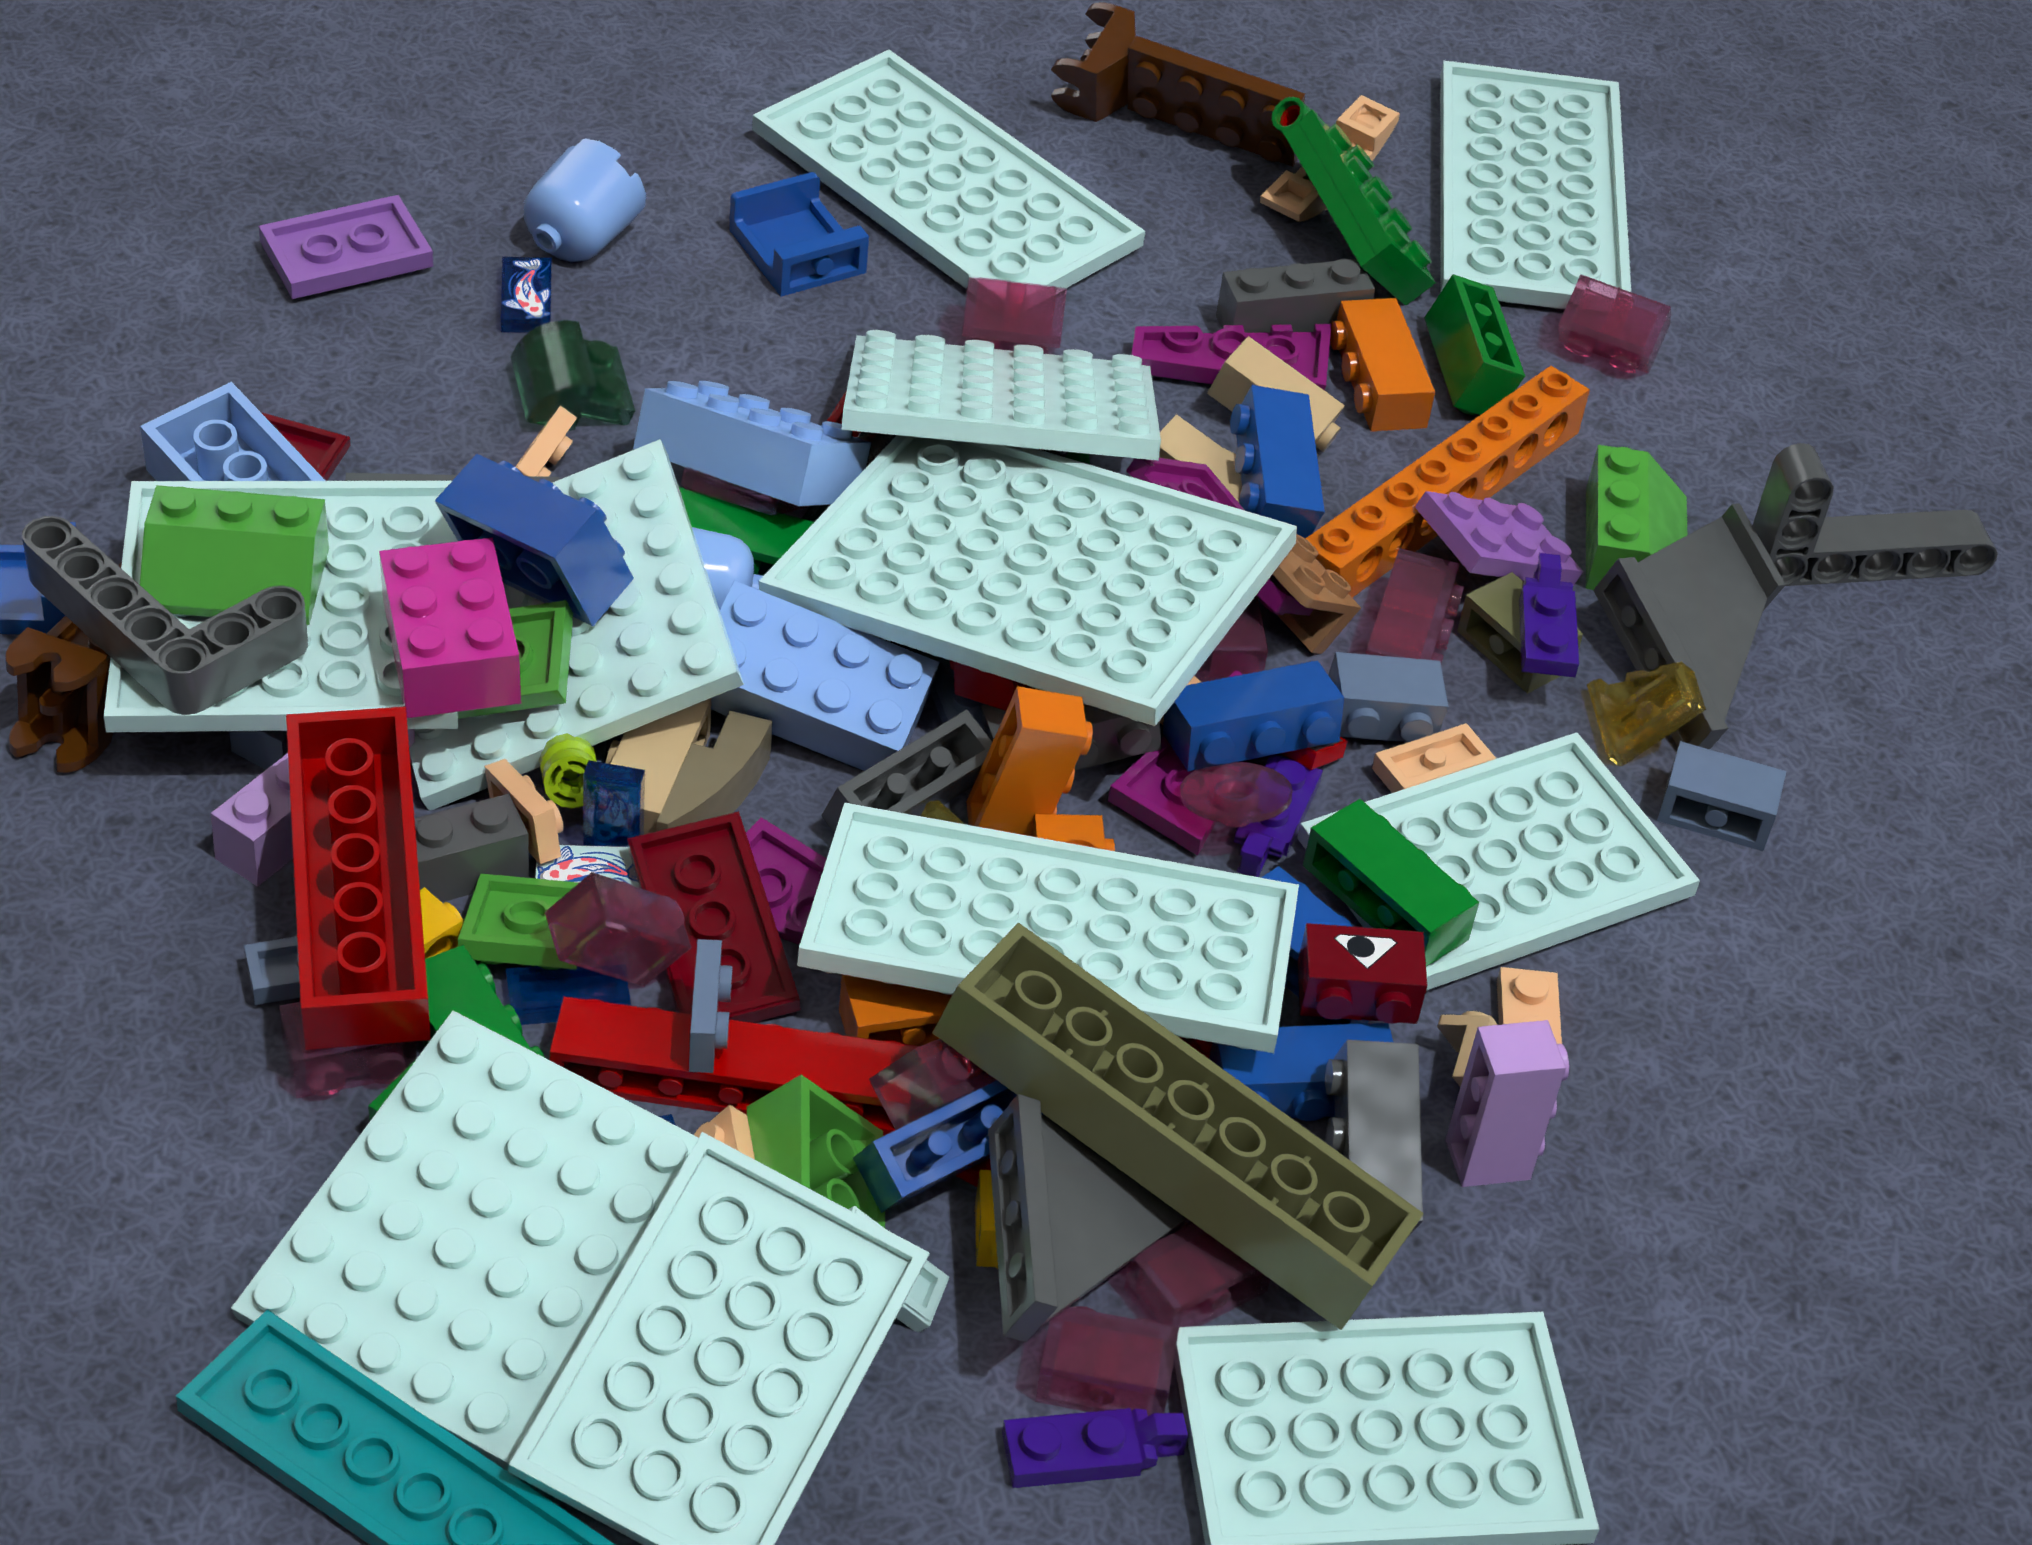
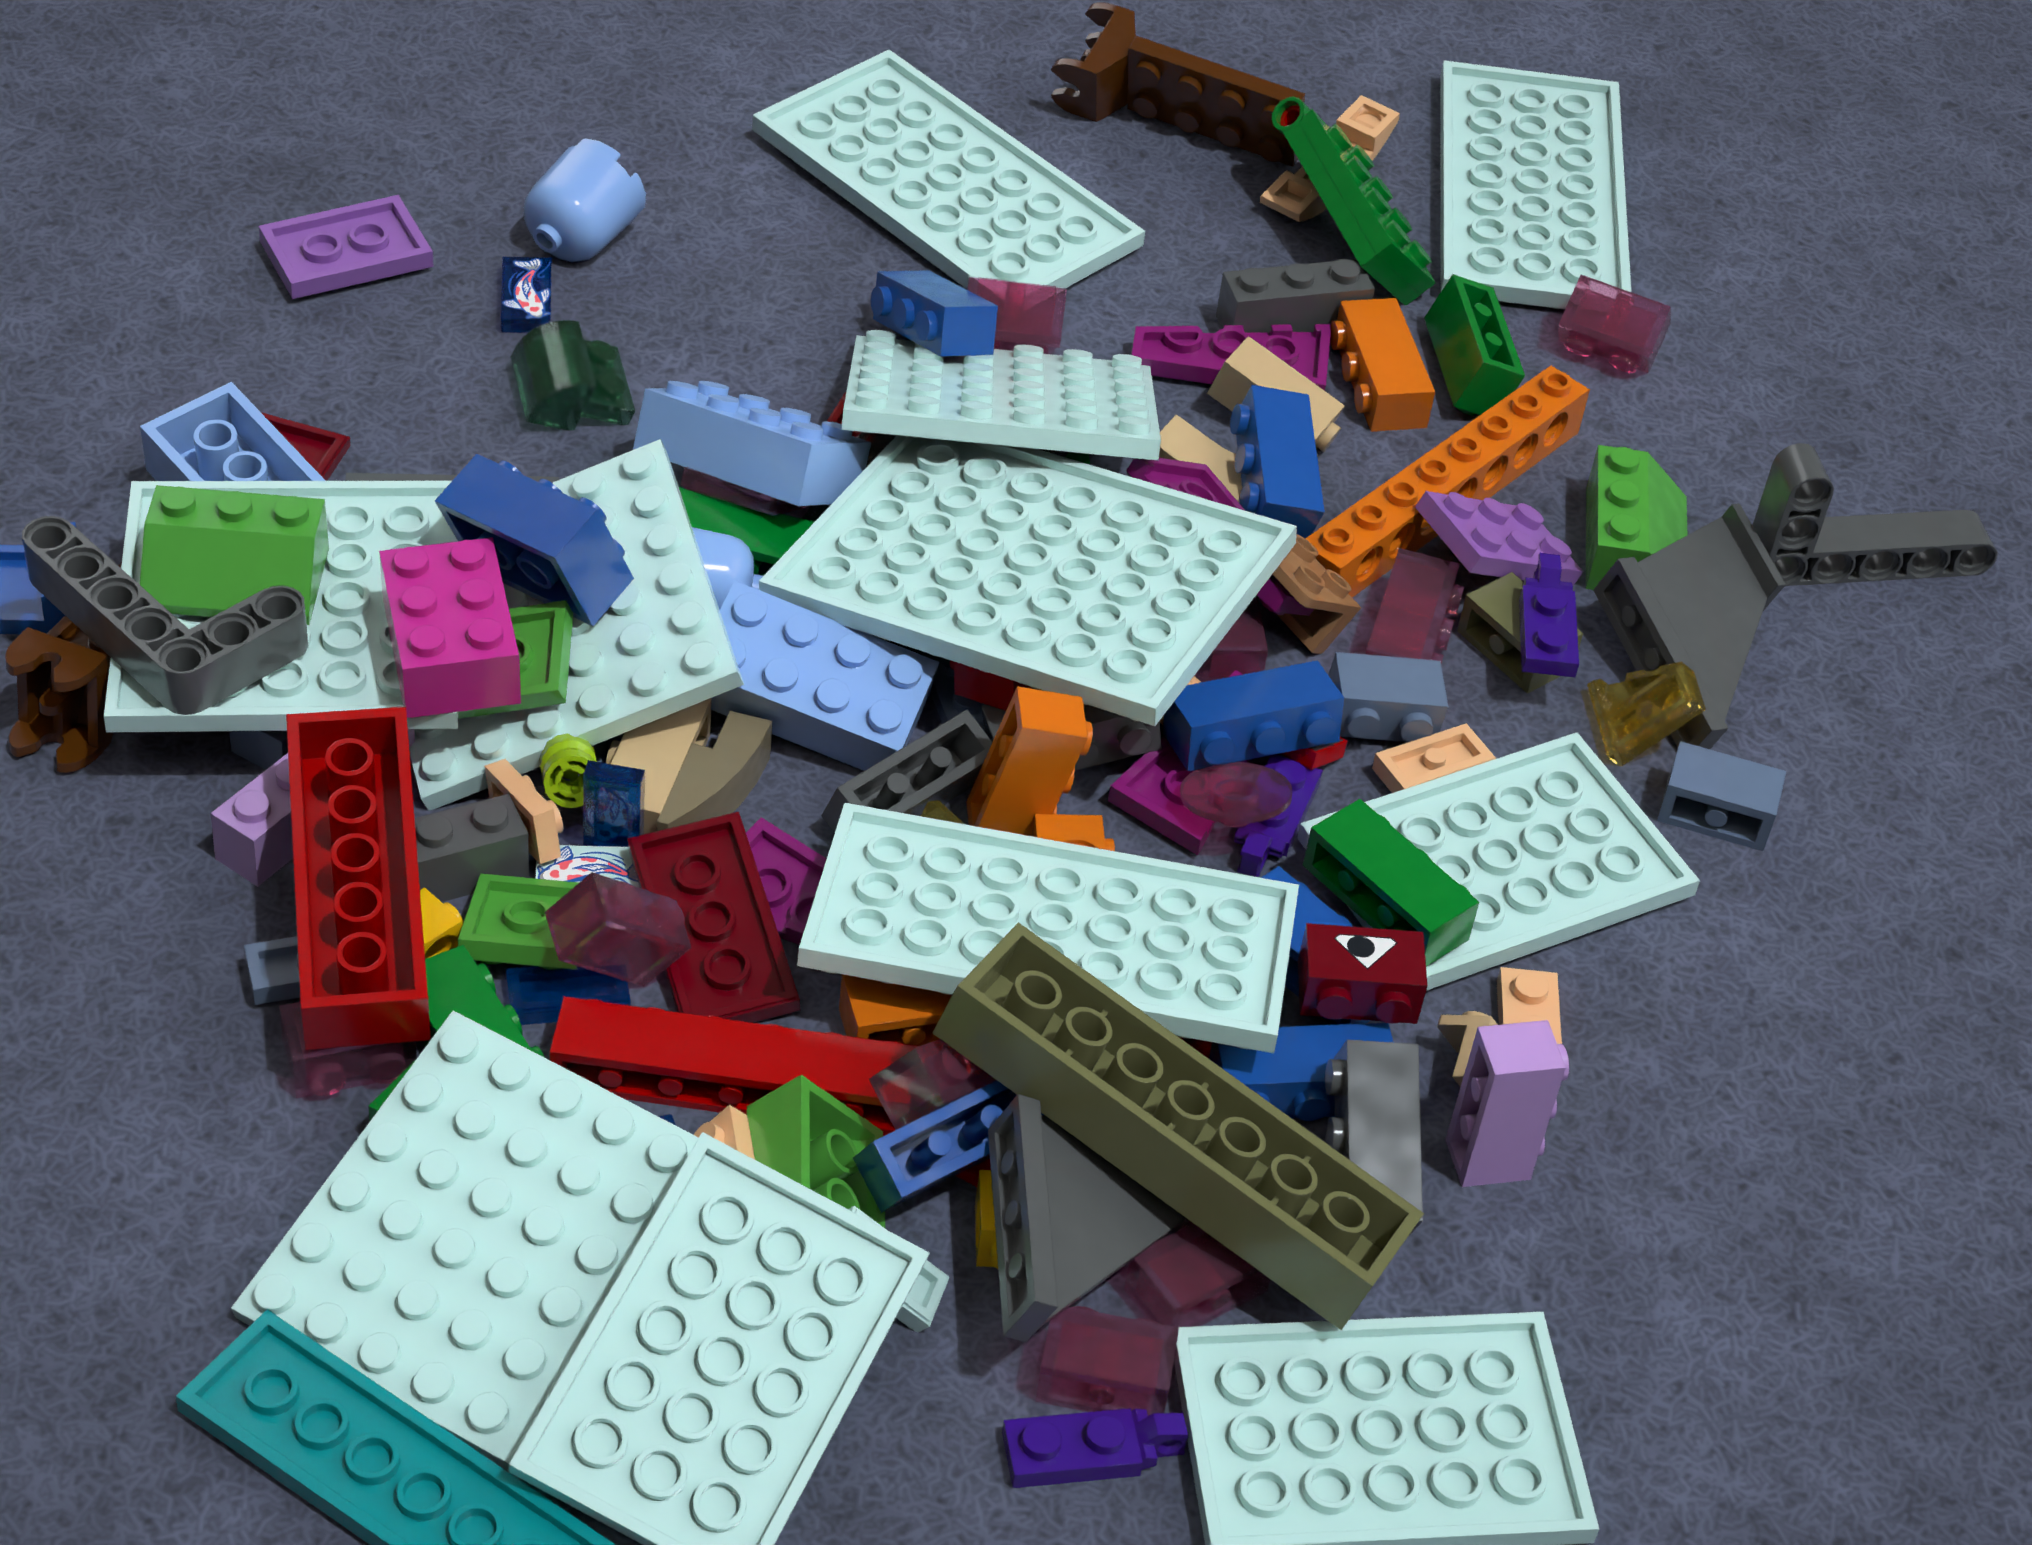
(548, 445): light nougat plate -> none
(708, 1025): sand blue plate -> none
(795, 235): blue panel -> none
(934, 313): none -> blue brick

